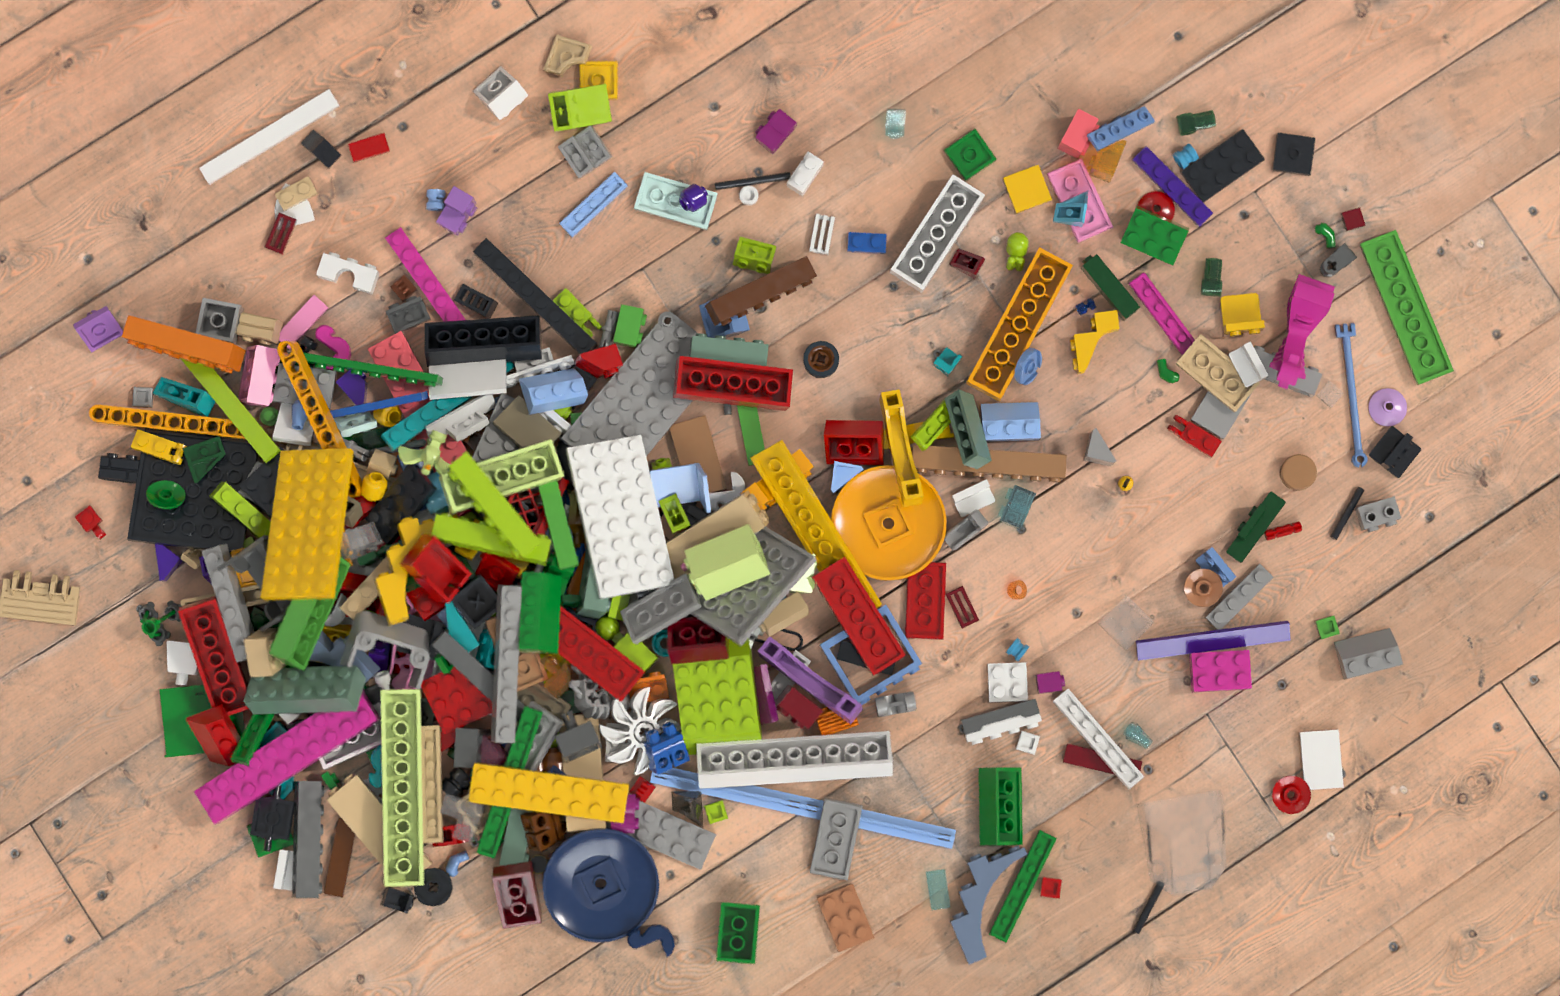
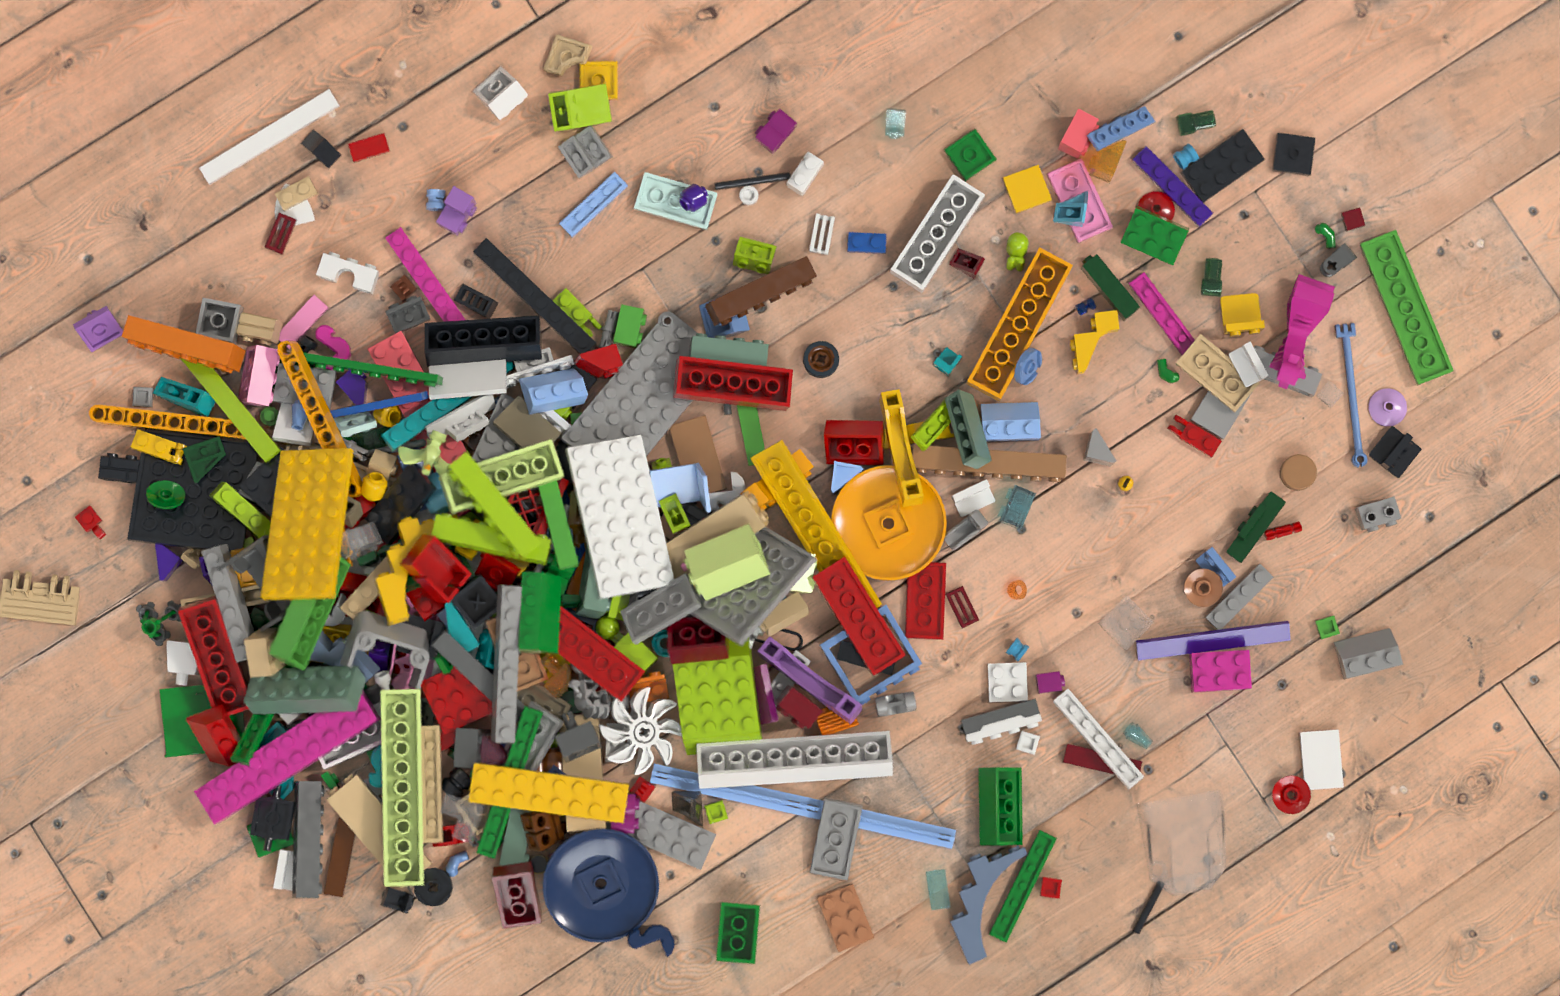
(665, 748): blue hips -> none
(1347, 513): black bar -> none

